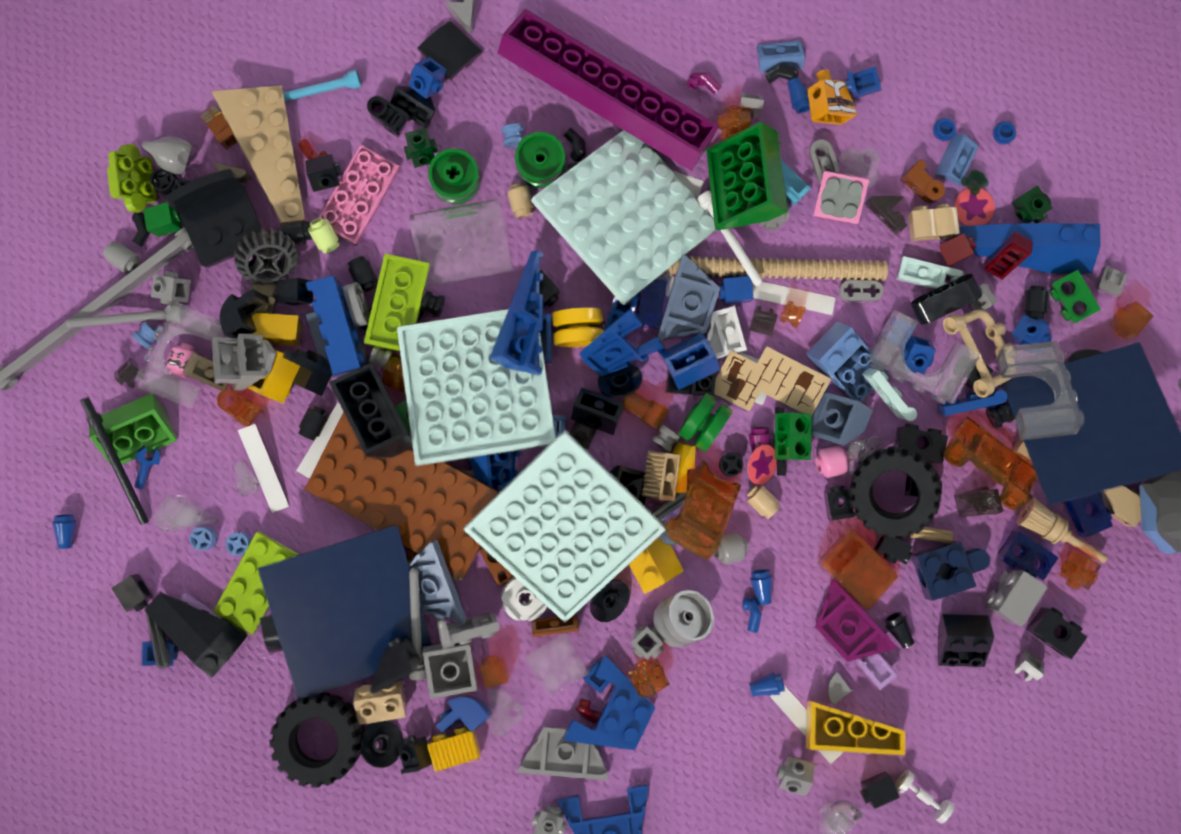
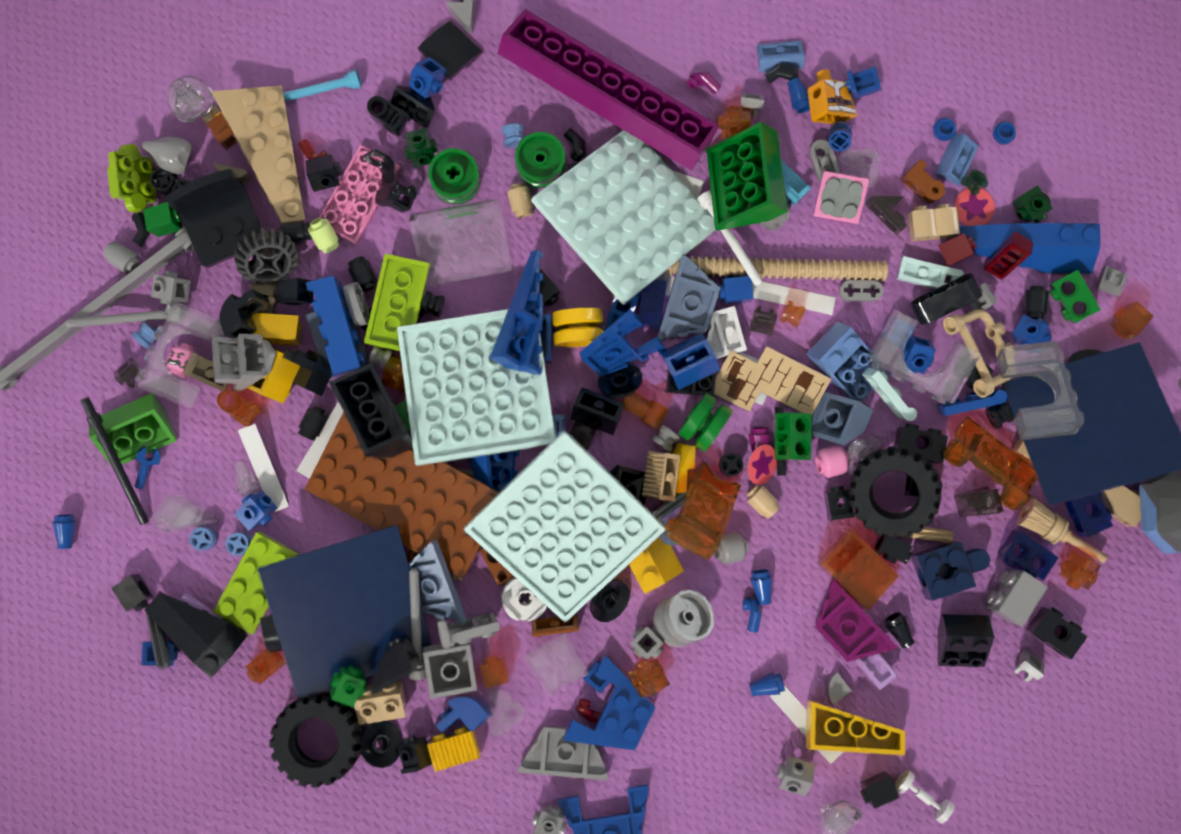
(189, 98): none -> clear cylinder
(255, 510): none -> blue brick
(264, 666): none -> clear orange brick
(347, 685): none -> green brick
(390, 189): none -> black piece
(840, 130): none -> blue wheel

